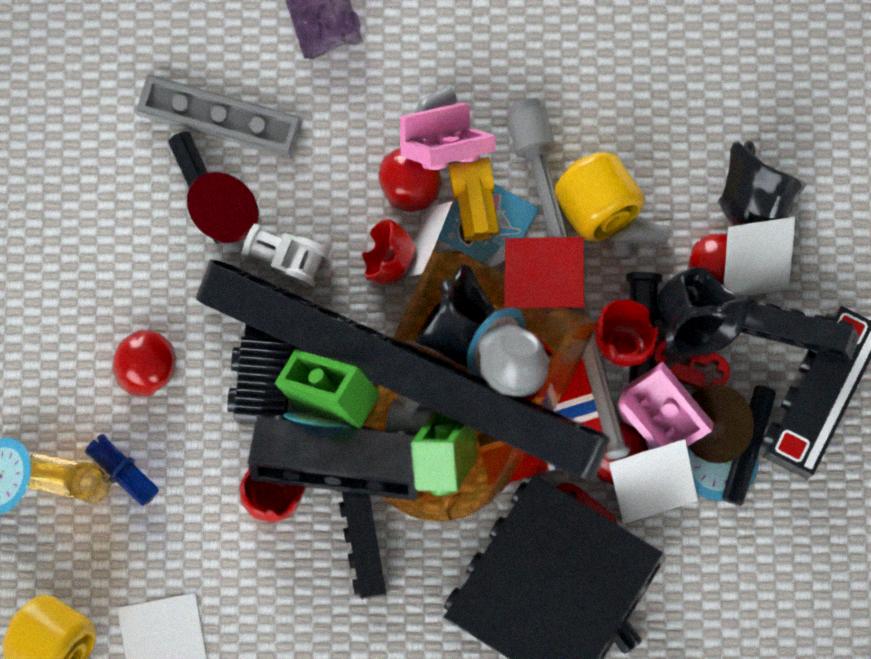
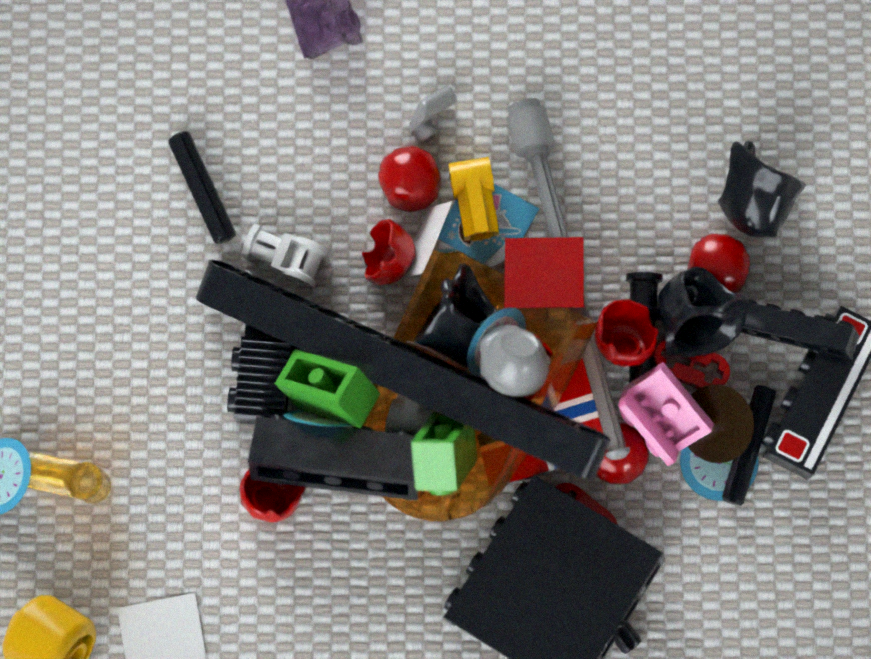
(122, 470): clear blue axle -> none
(144, 363): red hair -> none
(219, 116): light grey tile -> none
(222, 207): dark red sticker -> none
(364, 544): black piece -> none
(443, 137): bright pink bracket -> none
(599, 196): yellow head -> none
(637, 233): light grey arm -> none
(653, 481): white sticker -> none
(759, 256): white sticker -> none

